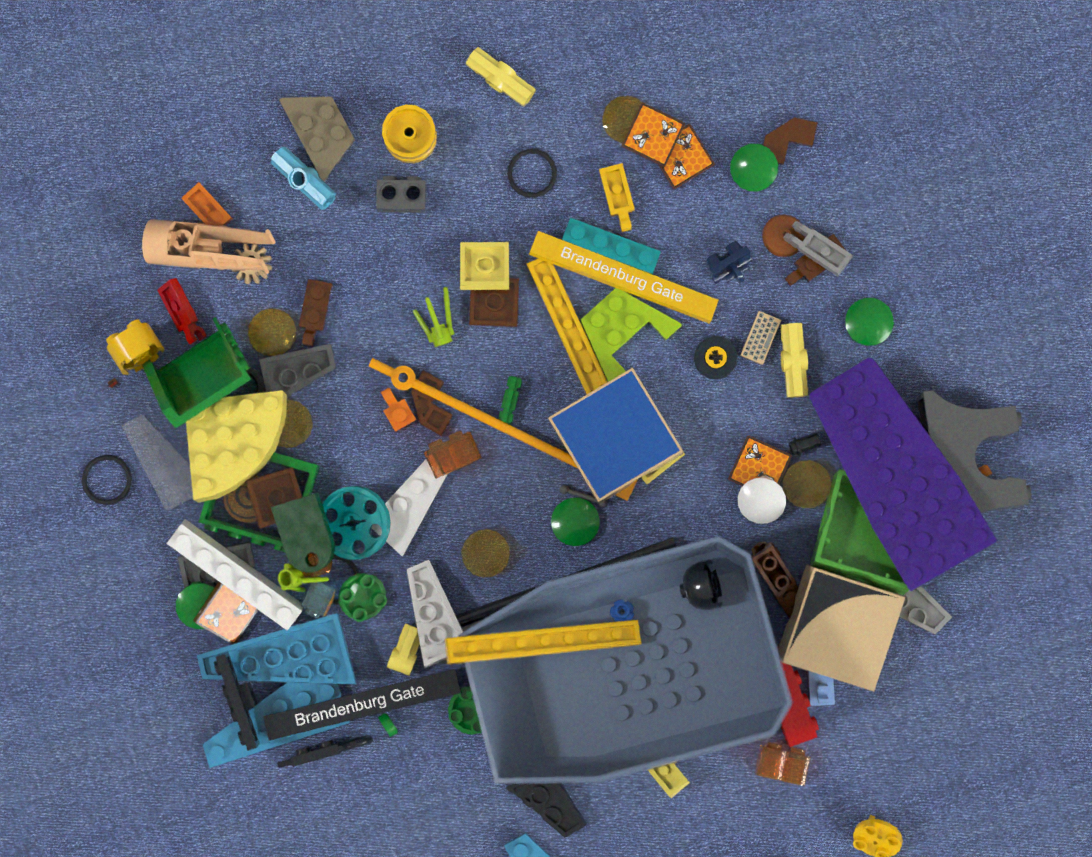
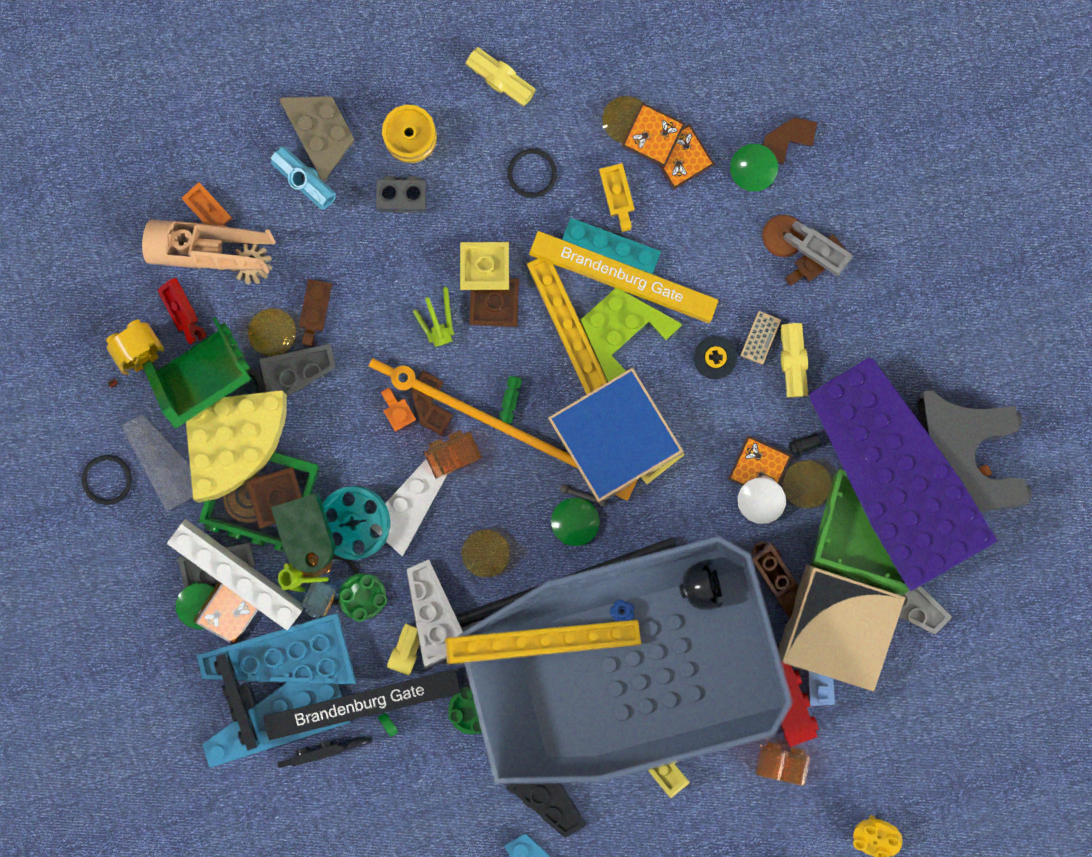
(297, 425): clear yellow dish -> none
(732, 266): dark blue hips -> none
(869, 321): green dish -> none

